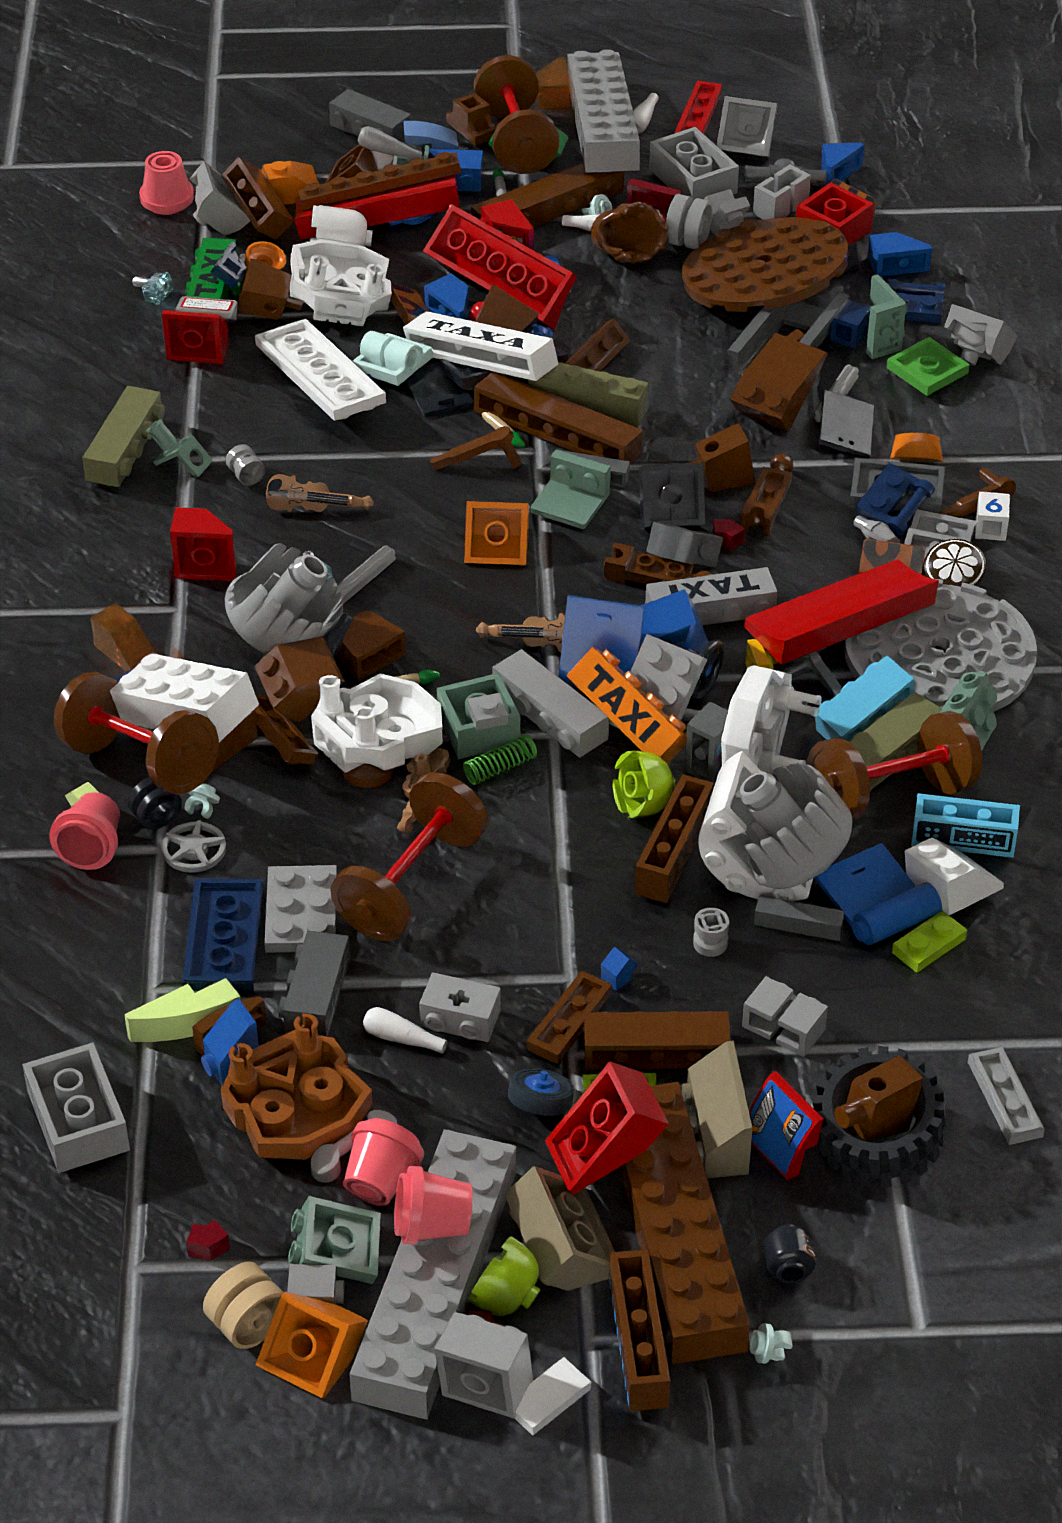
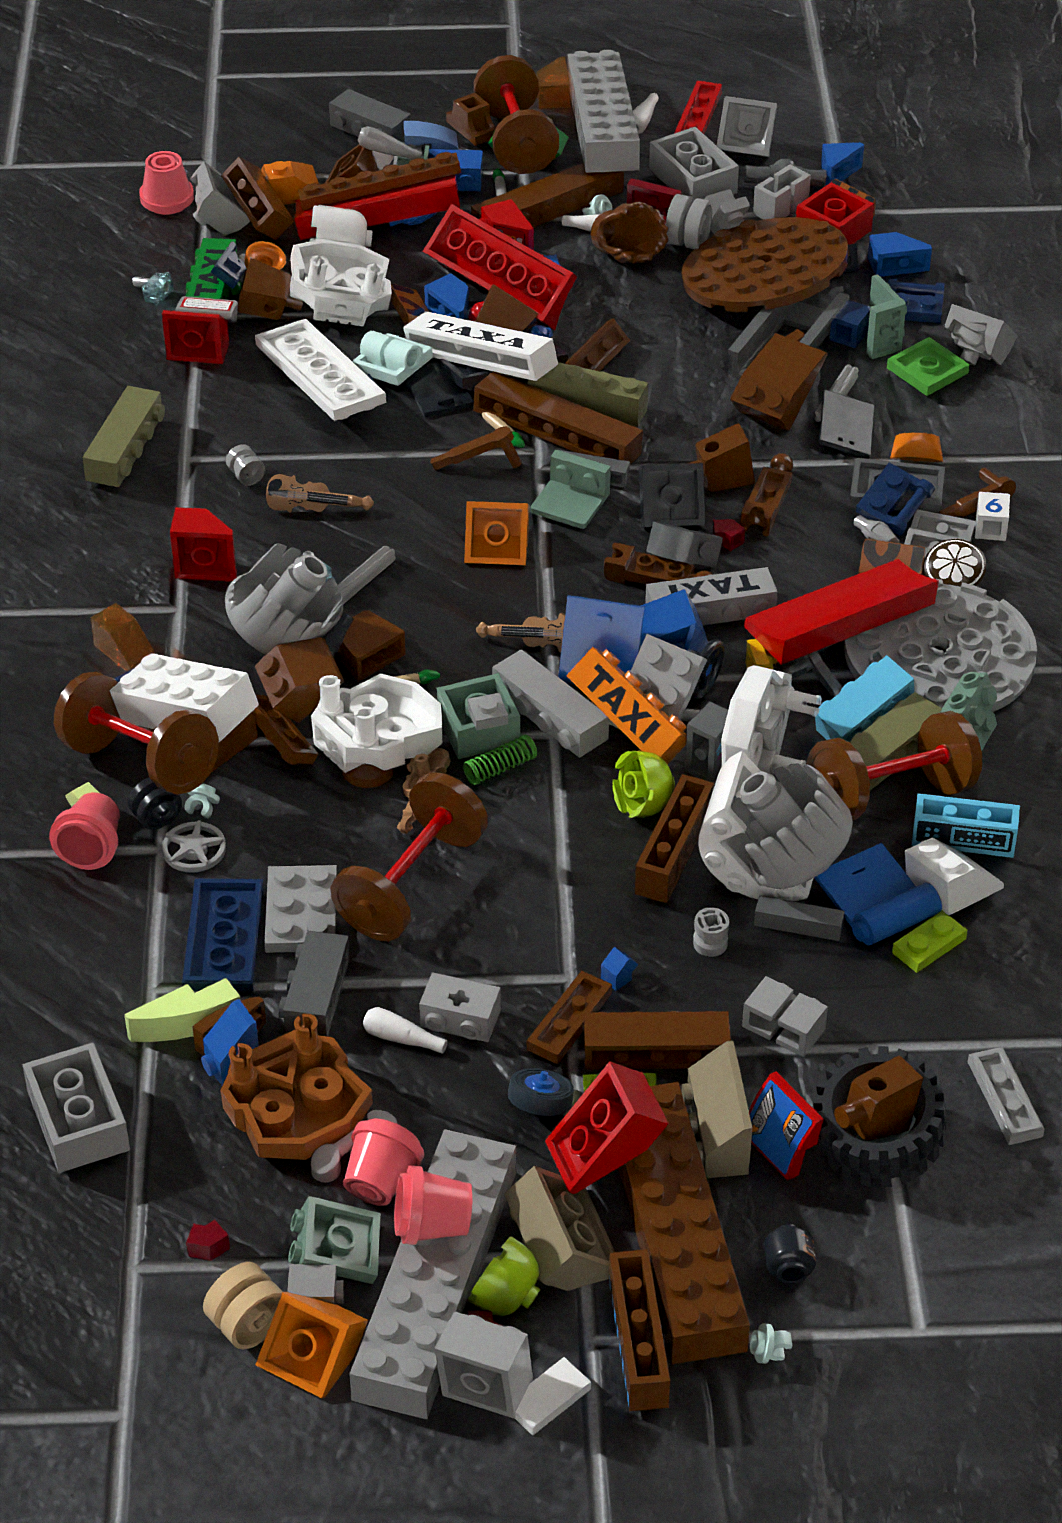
(178, 447): sand green bracket -> none

